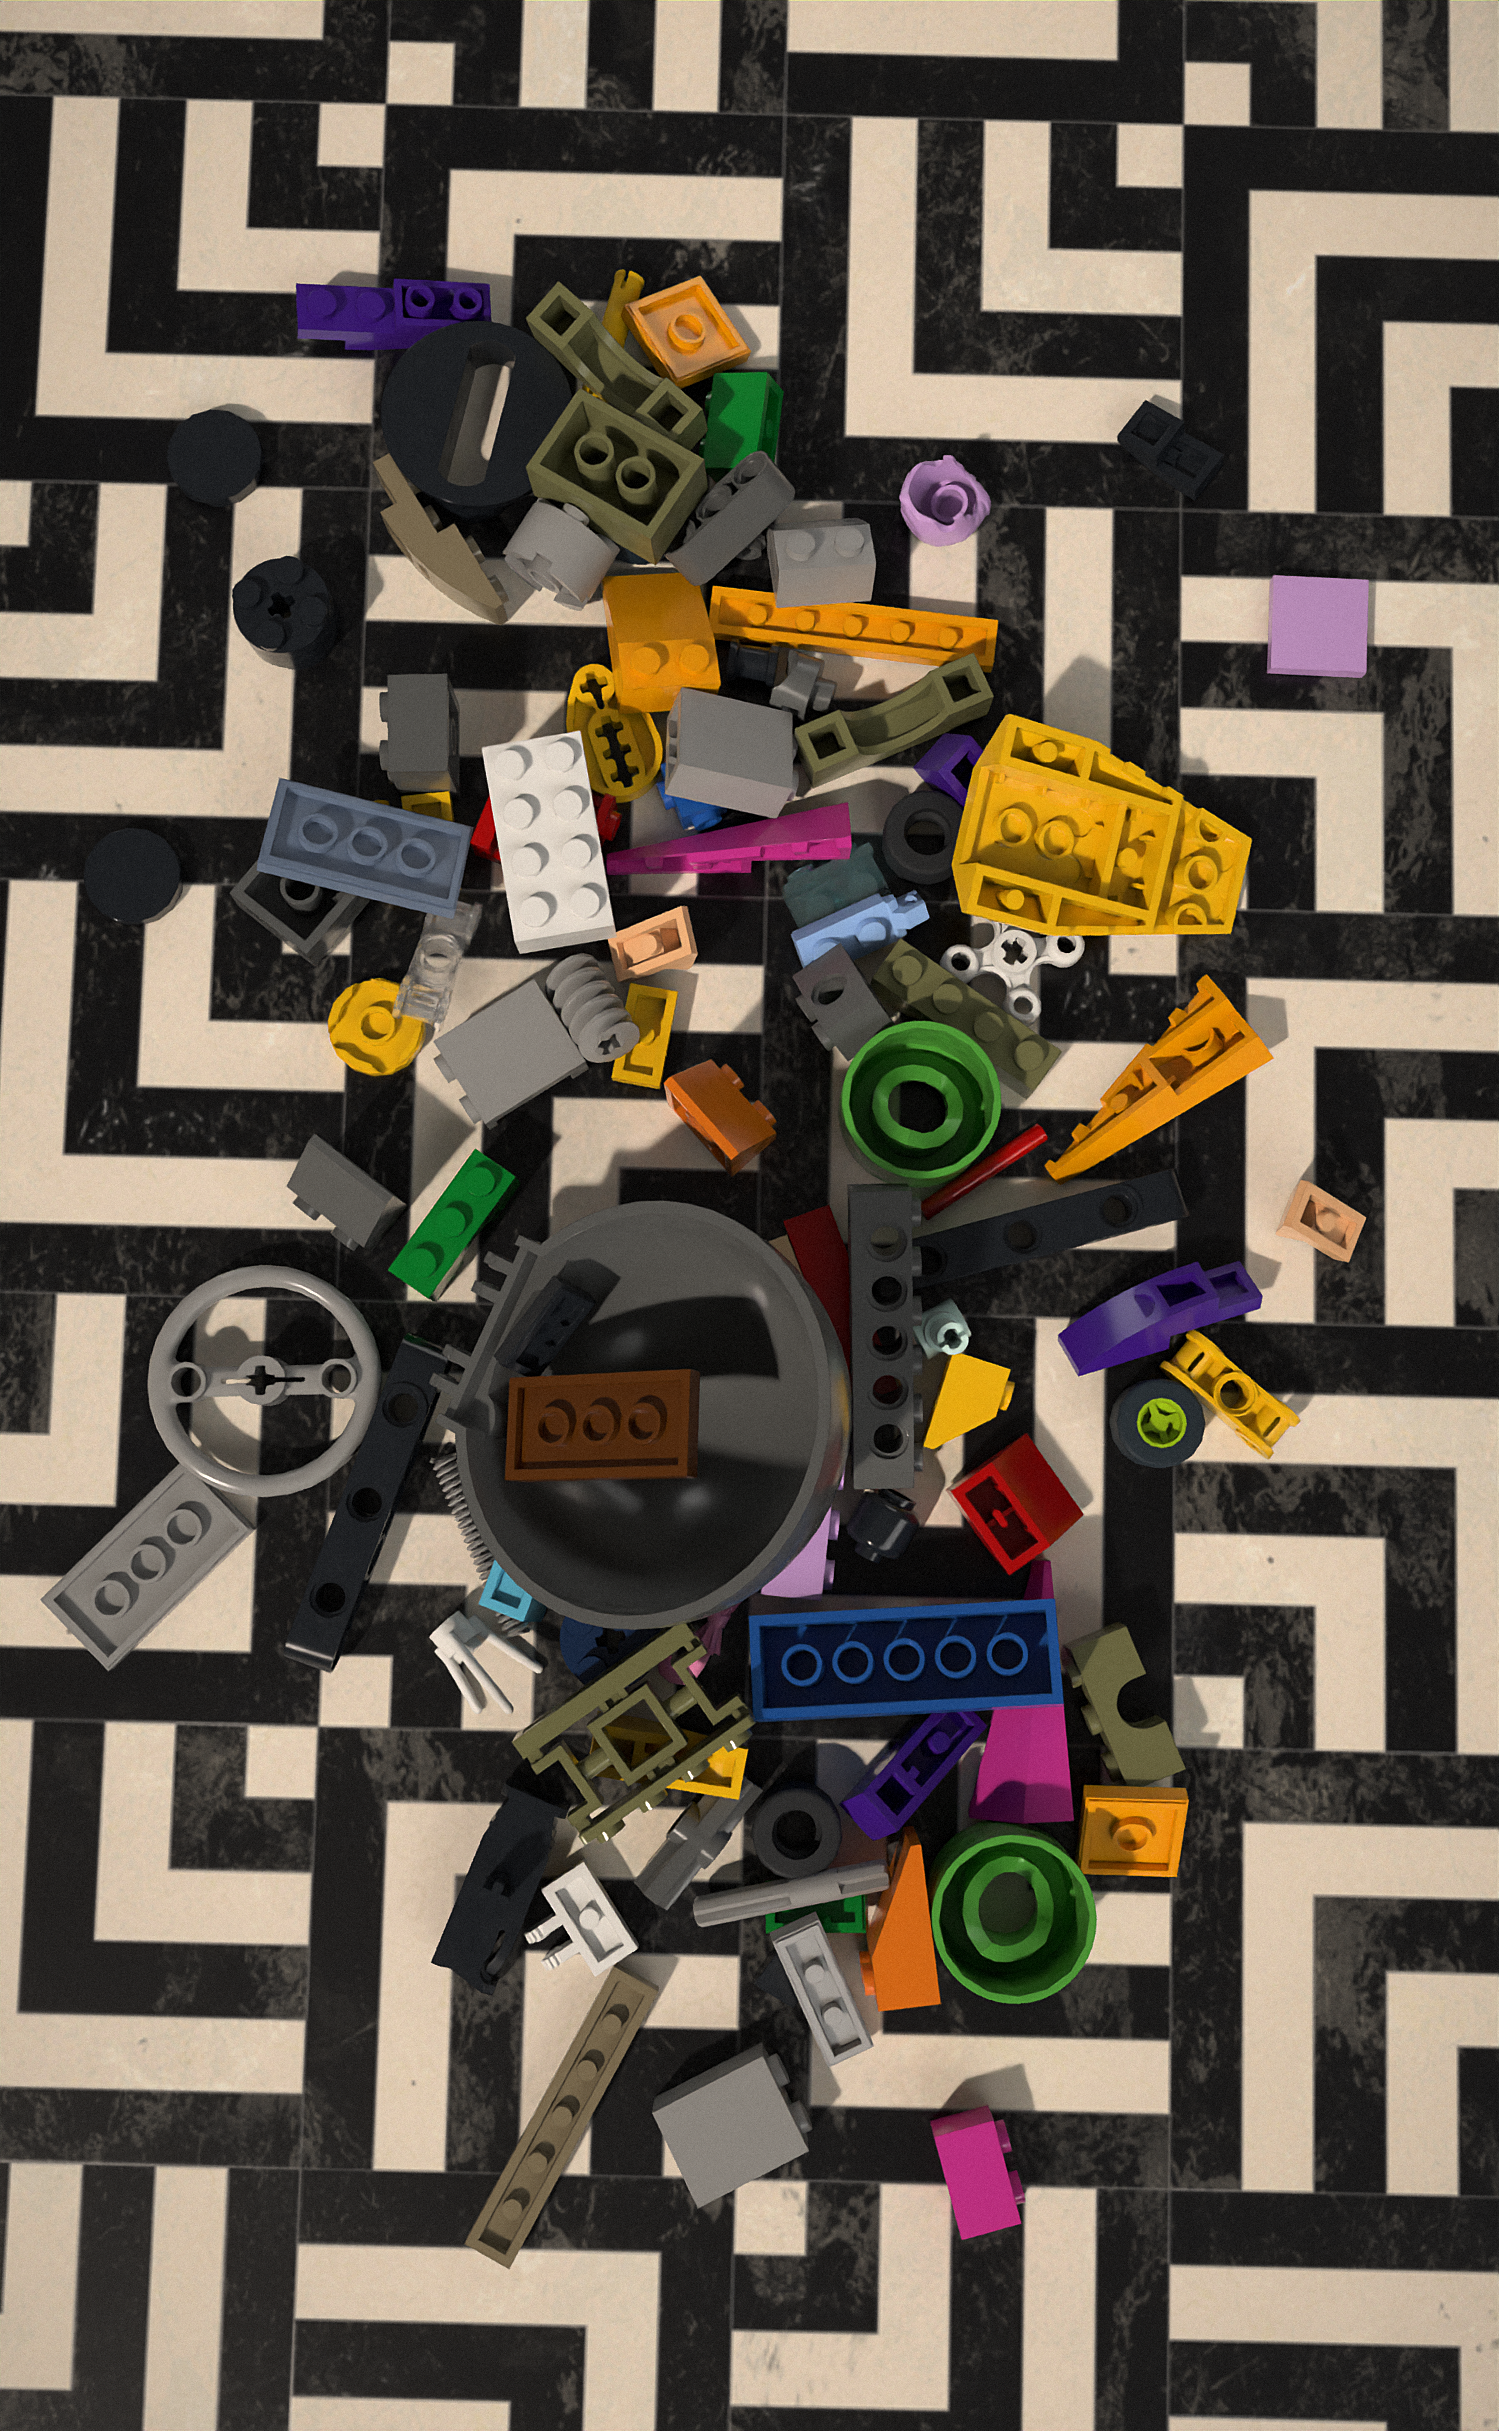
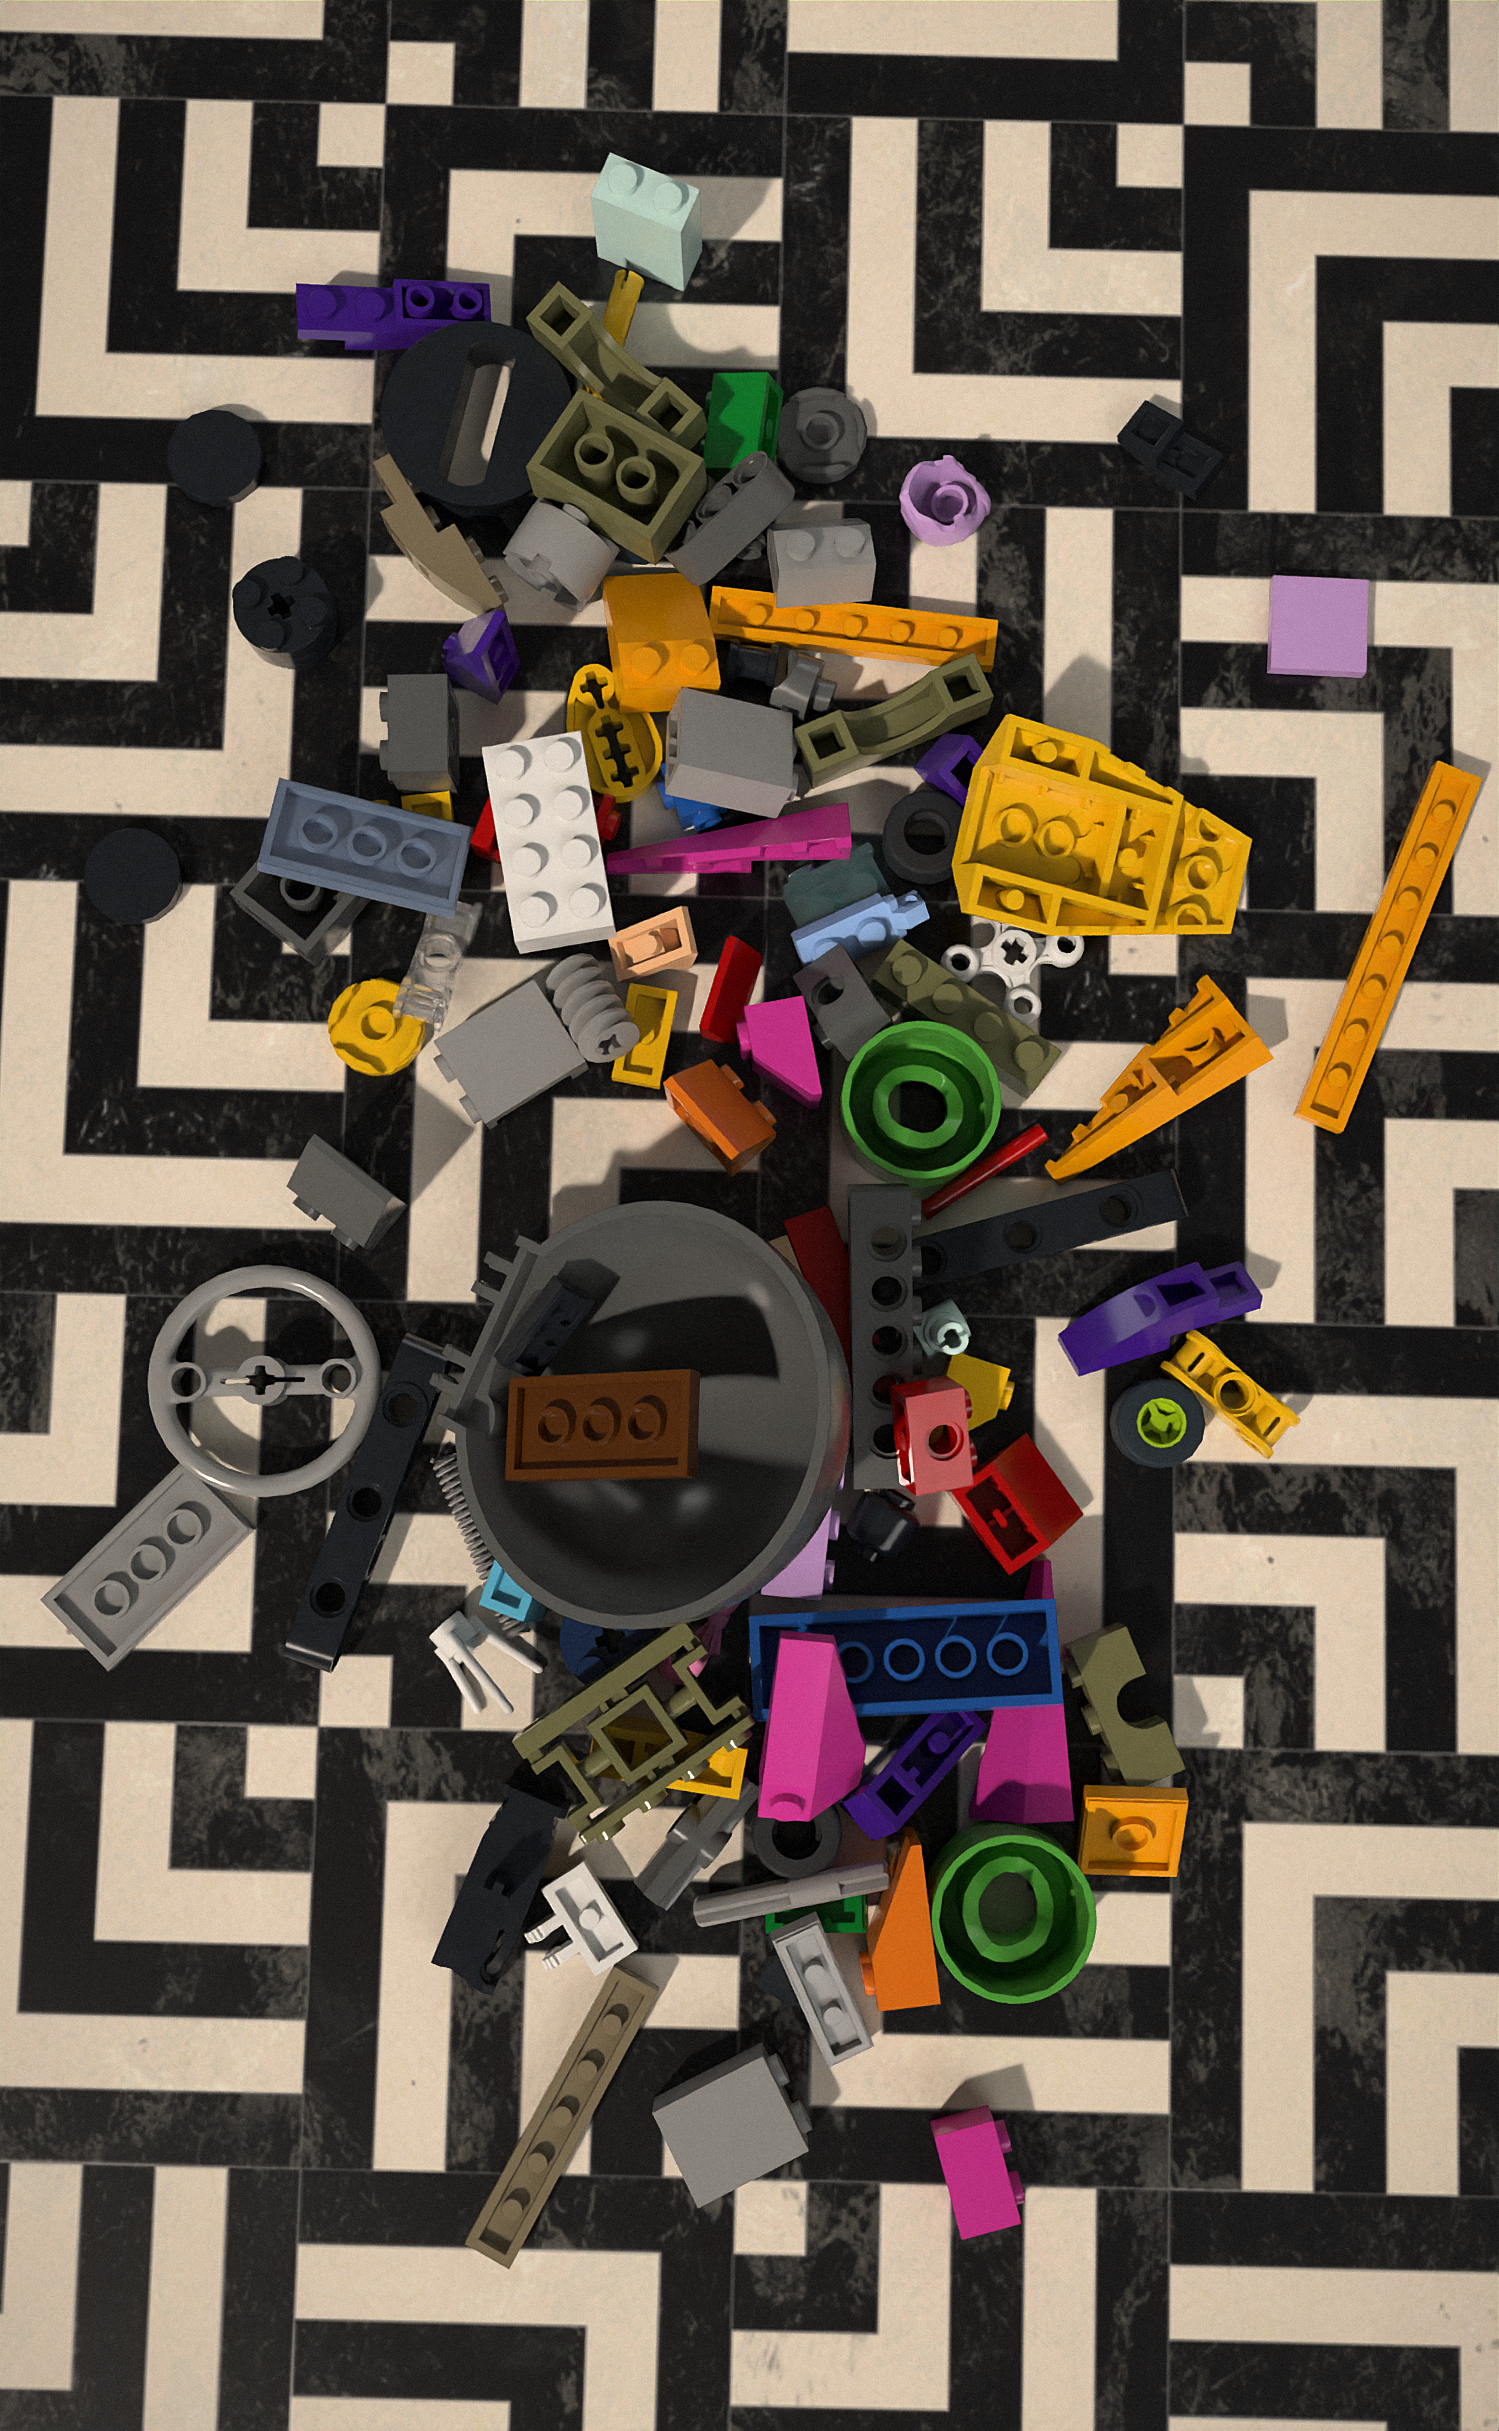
(458, 1216): green arch -> none
(482, 656): none -> dark purple slope
(647, 221): none -> light aqua brick
(685, 333): light orange tile -> none
(730, 991): none -> red slope
(781, 1048): none -> dark pink slope
(811, 1731): none -> dark pink wedge
(821, 435): none -> dark grey tile
(915, 1412): none -> brick
(1321, 1221): light nougat slope -> none
(1387, 947): none -> light orange plate

